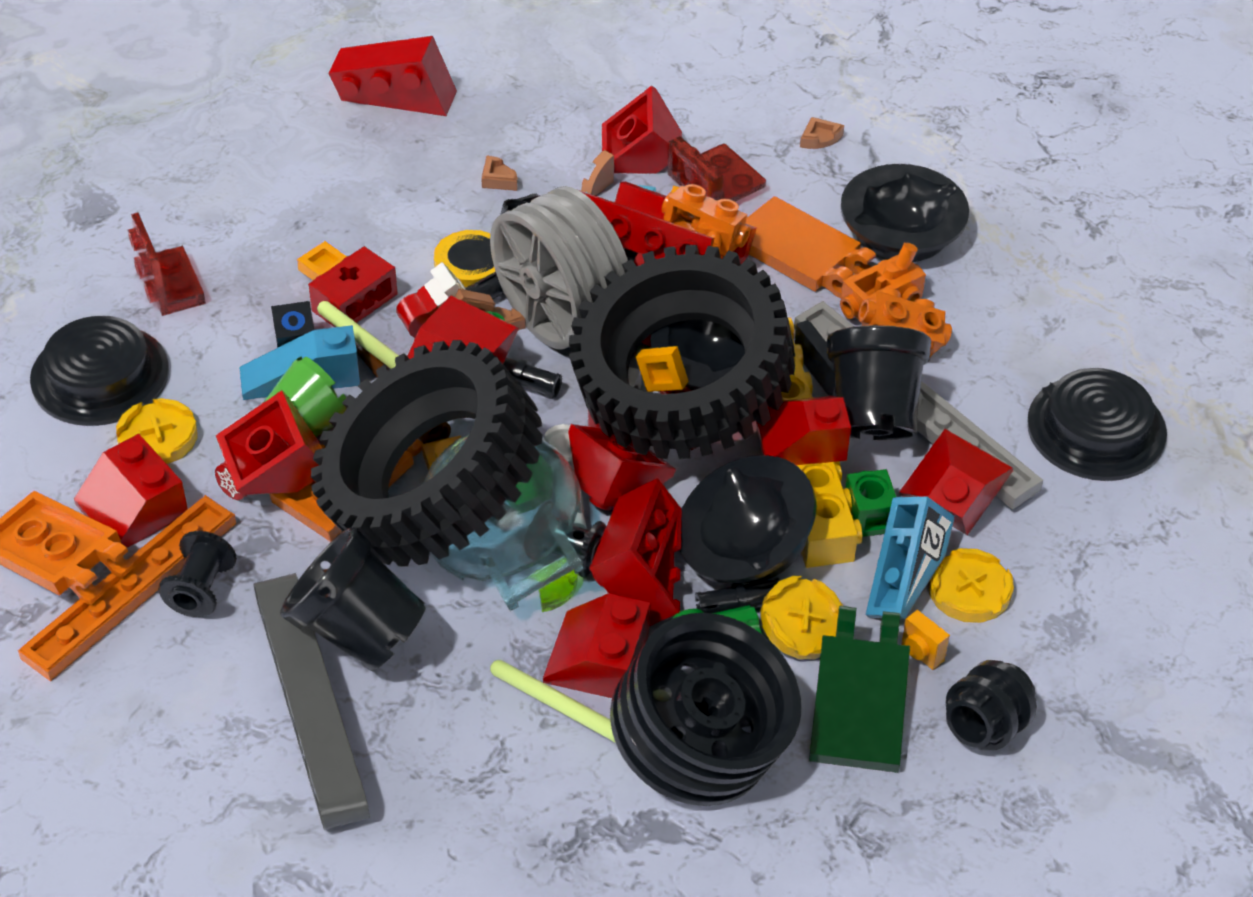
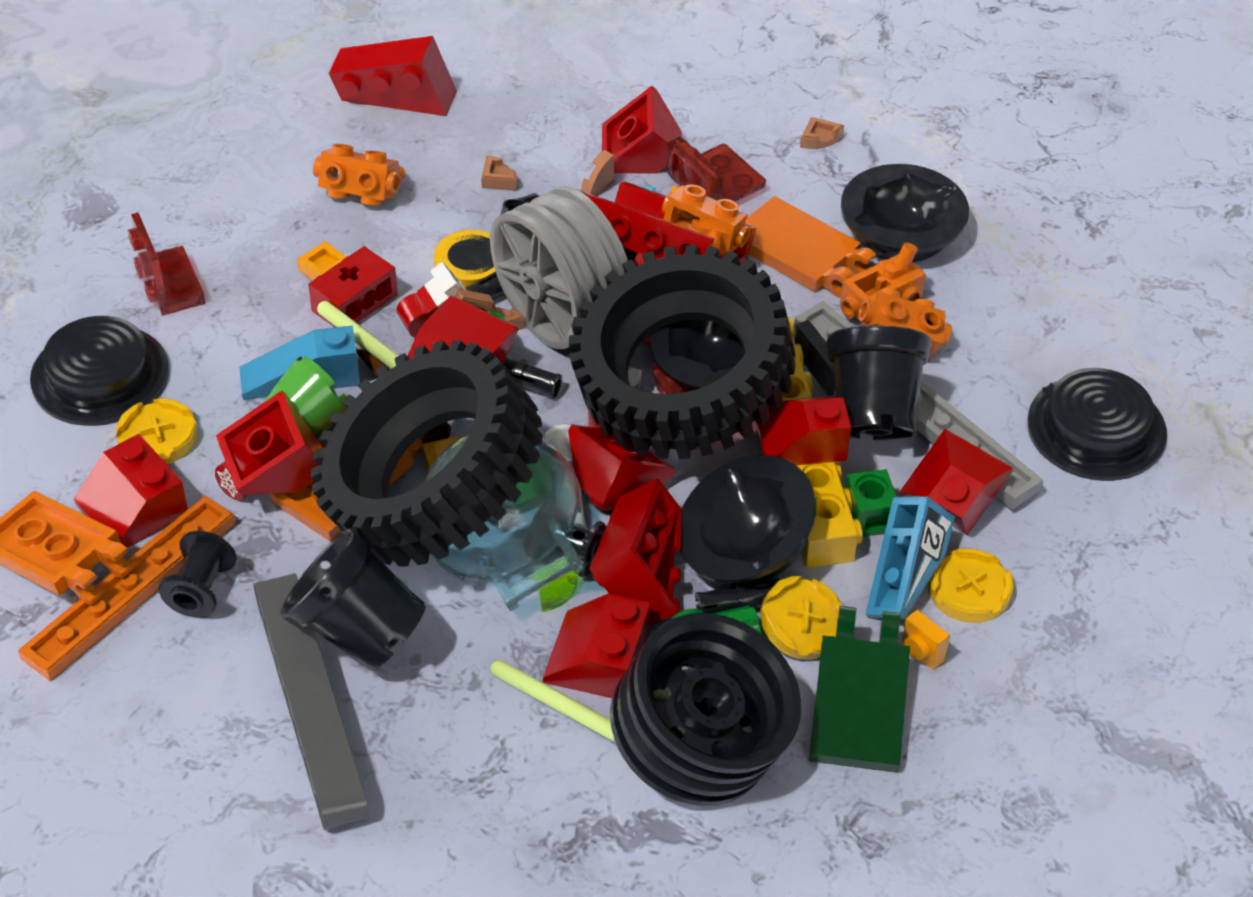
(291, 321): black brick -> none
(359, 174): none -> orange brick
(662, 369): light orange plate -> none
(990, 705): black piece -> none

